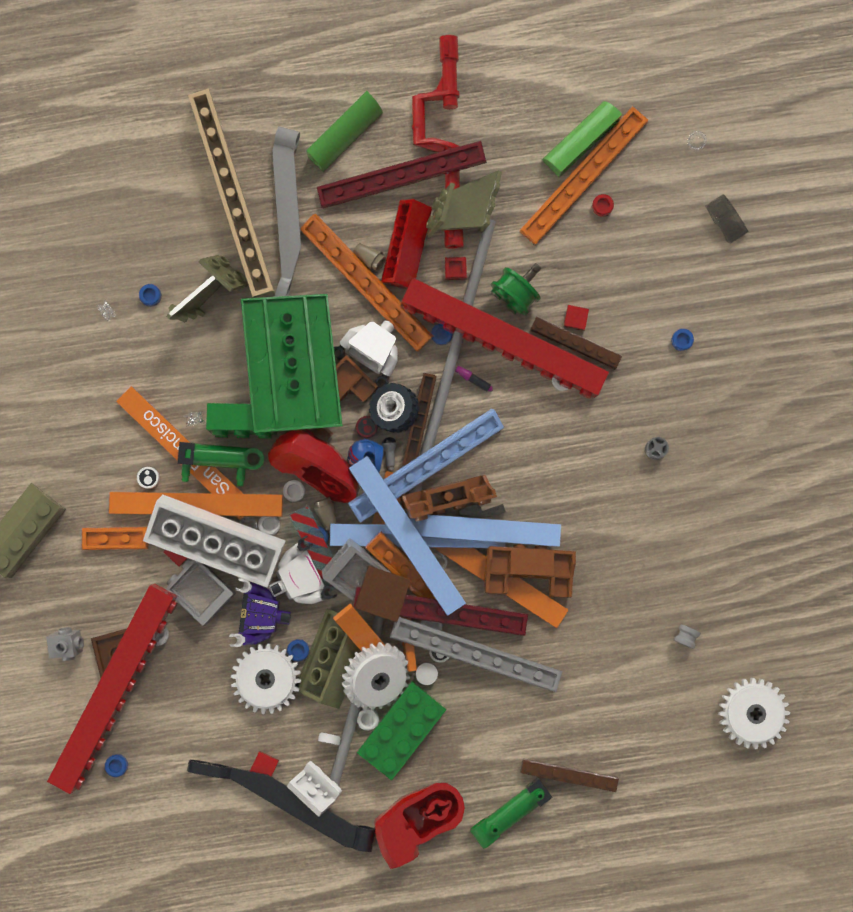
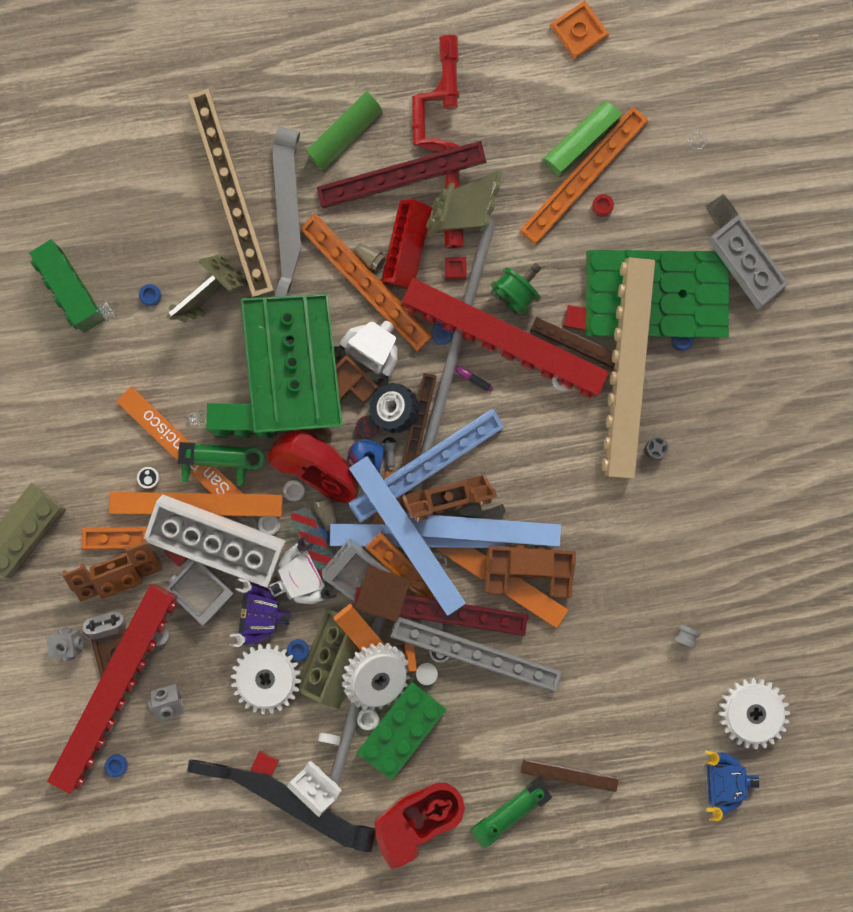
(66, 285): none -> green brick
(104, 625): none -> light grey beam
(114, 574): none -> dark orange bracket
(166, 702): none -> light grey brick
(579, 30): none -> orange tile
(629, 367): none -> tan brick
(686, 299): none -> green piece
(726, 784): none -> blue torso
(748, 261): none -> light grey tile

